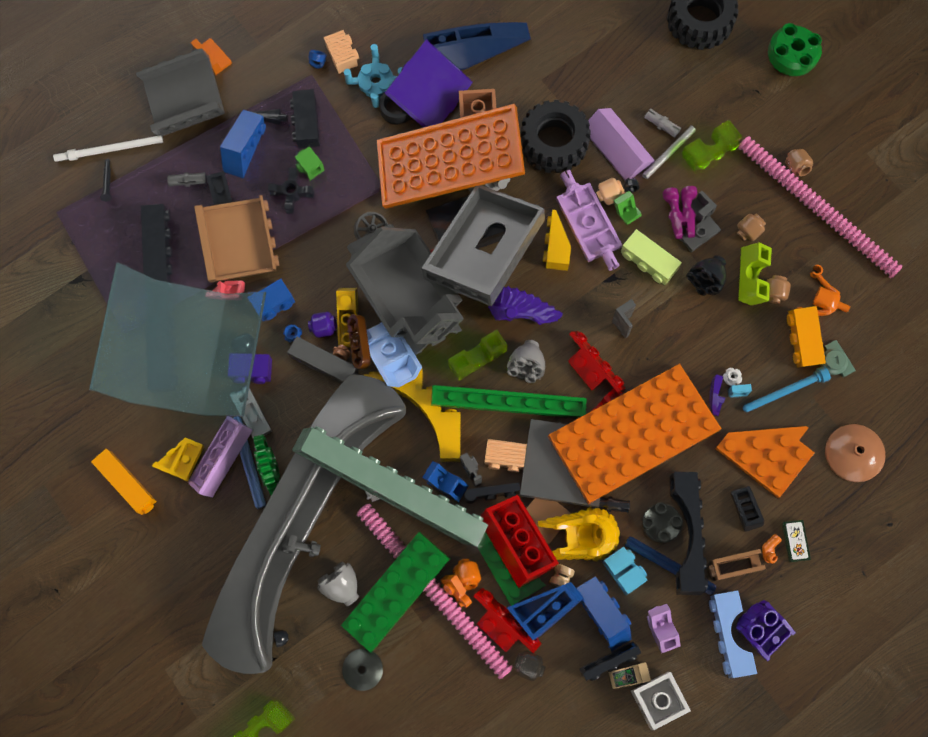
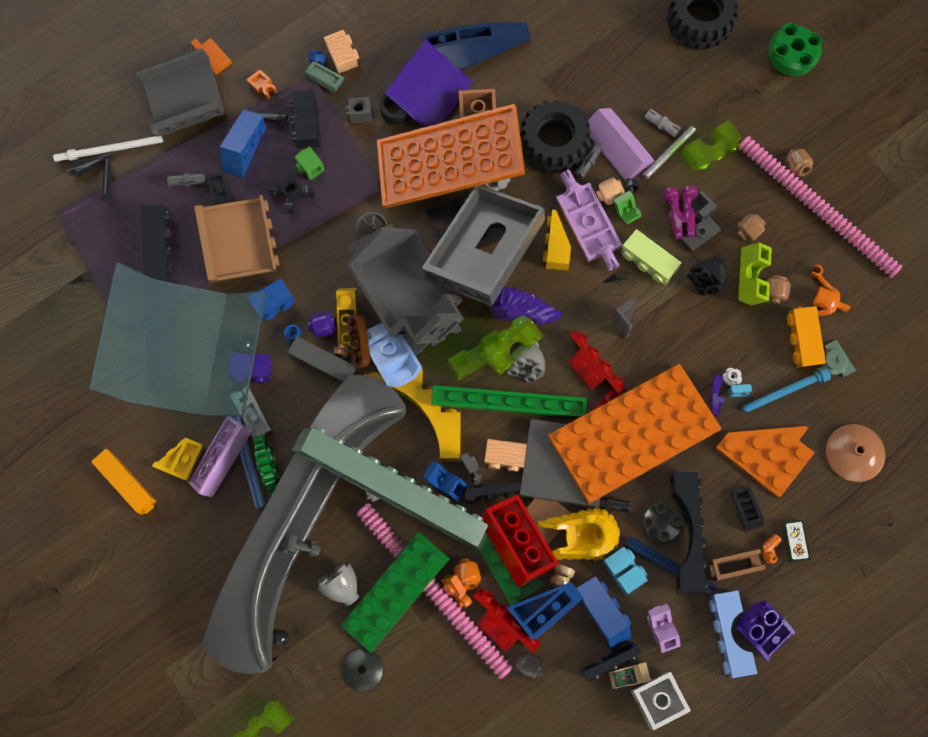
(83, 166): none -> black piece
(230, 287): coral slope -> none
(261, 82): none -> orange plate
(324, 76): none -> sand green tile
(364, 115): none -> dark grey brick
(370, 71): medium azure plate -> none
(498, 353): none -> clear neon green arch
(587, 161): none -> dark grey pin

